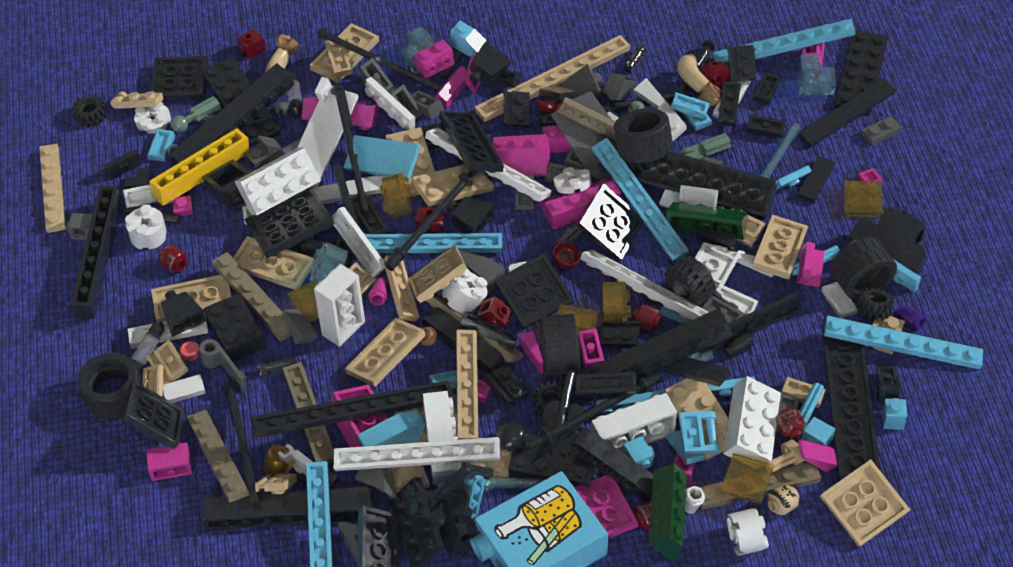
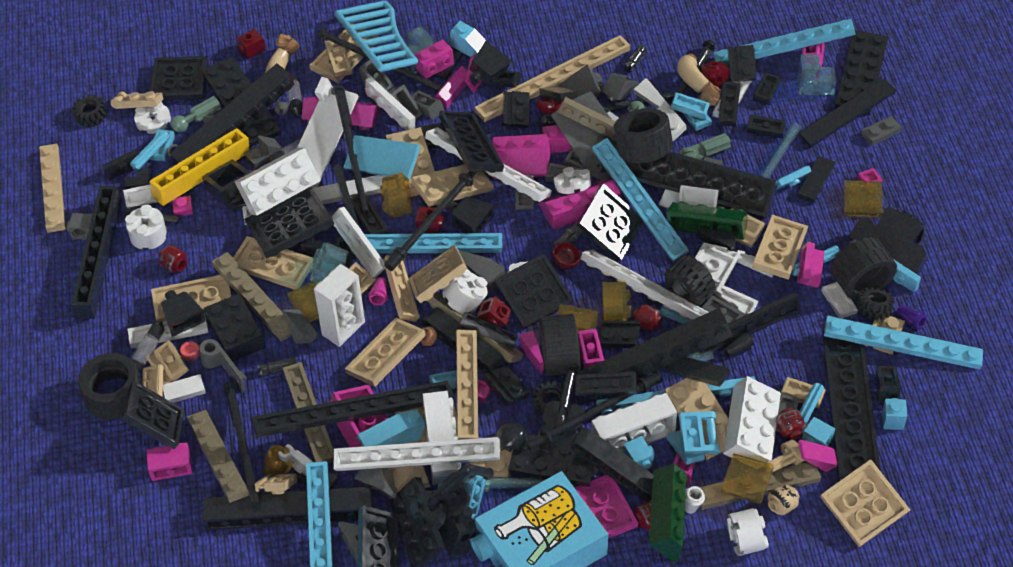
(150, 150): none -> medium azure axle
(364, 44): none -> medium azure bar

